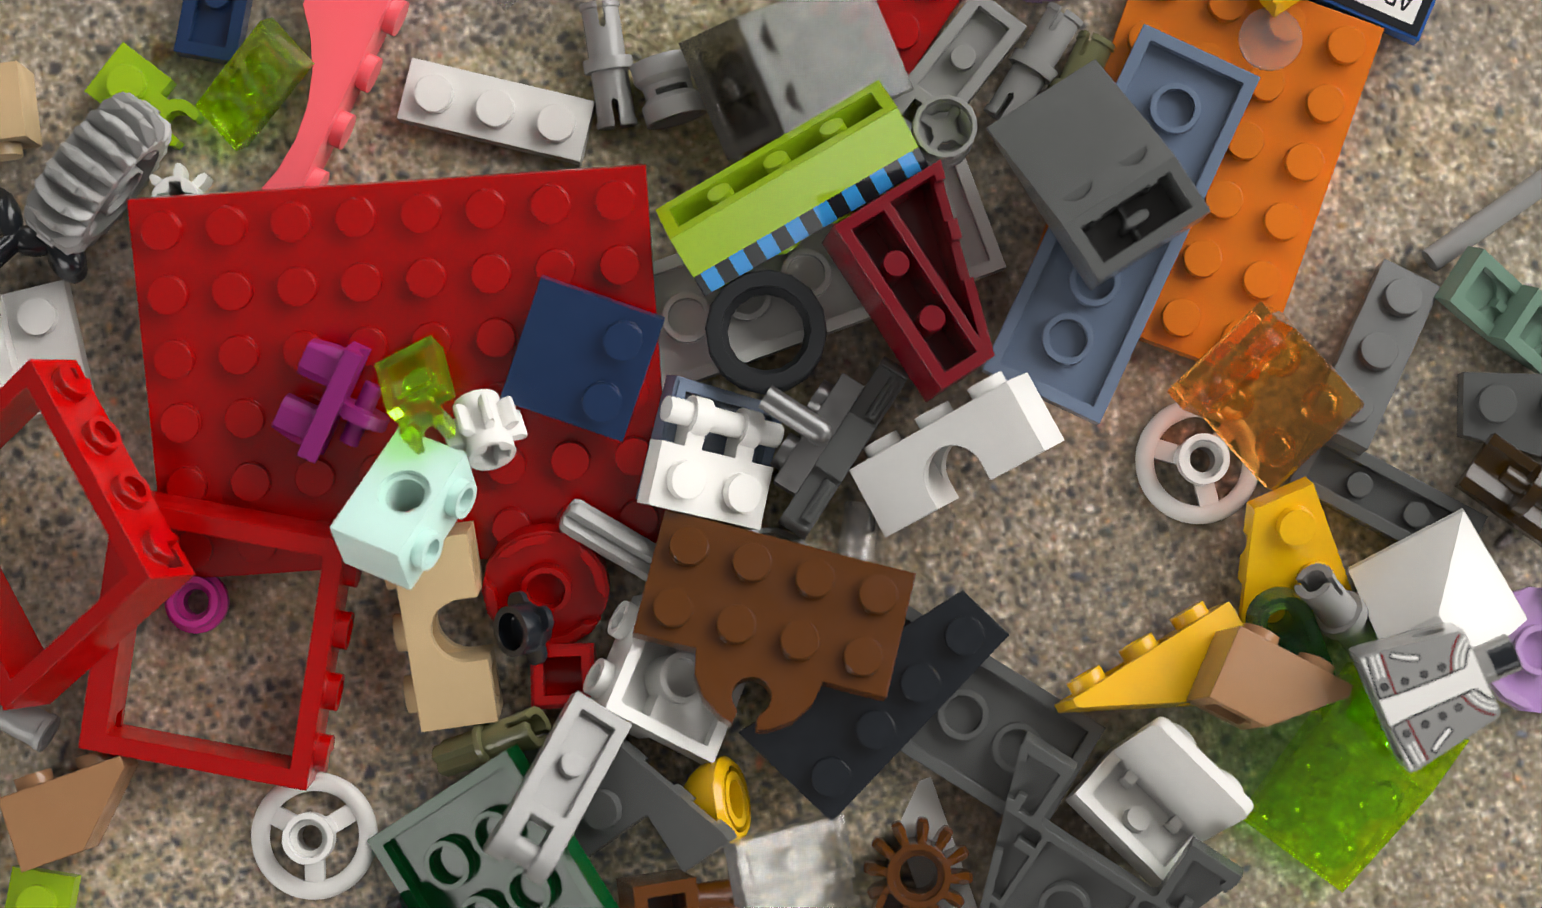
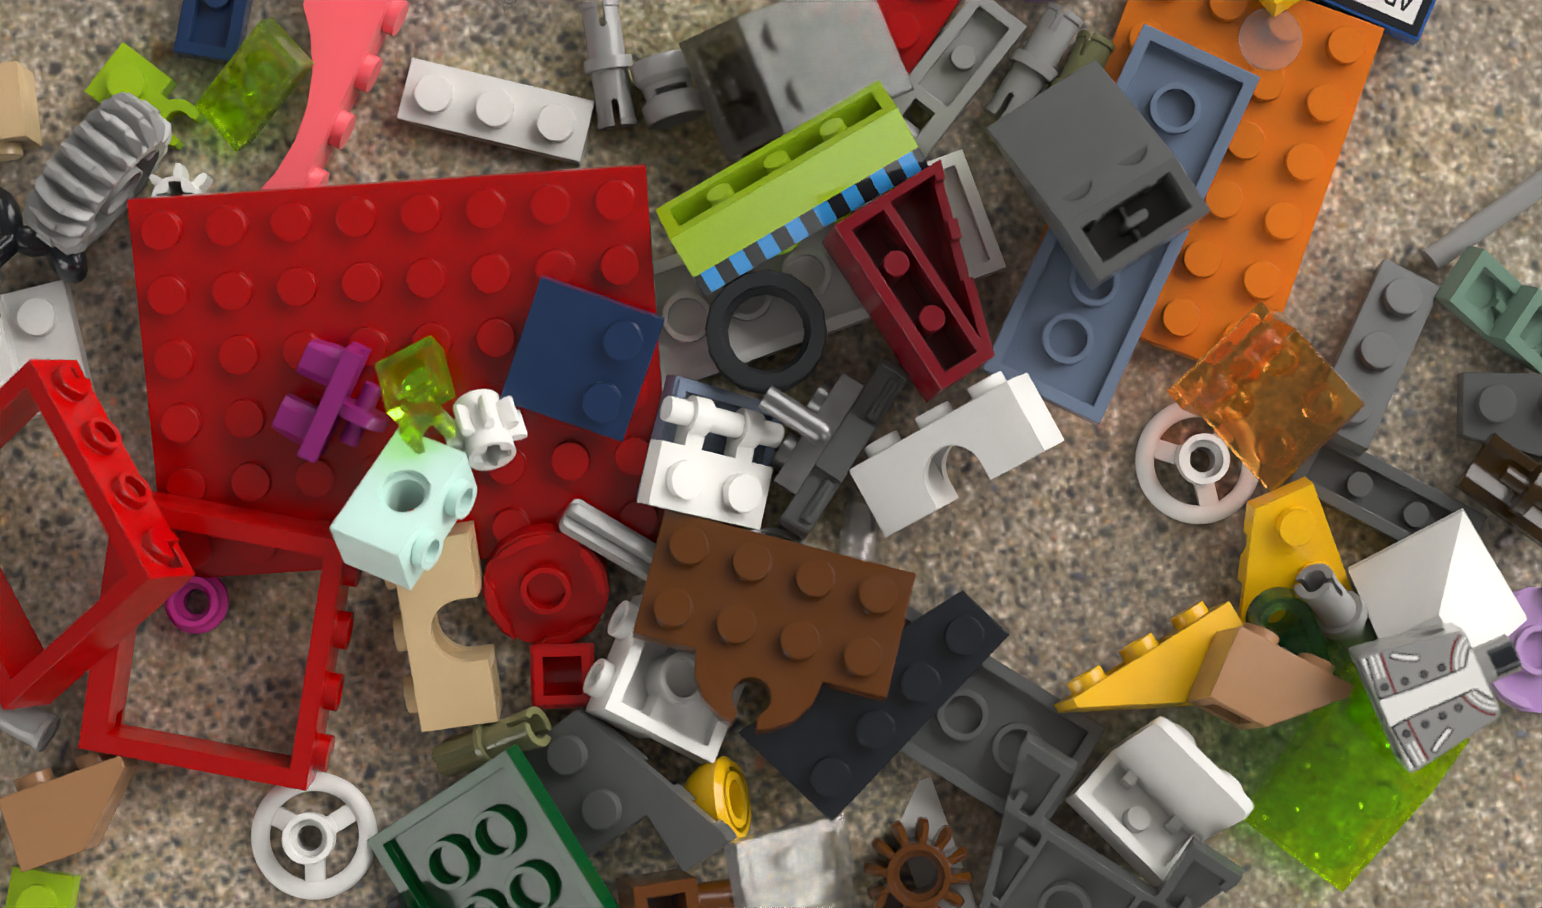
(523, 628): black plate -> none
(559, 786): plate -> none
(947, 120): light grey wheel -> none

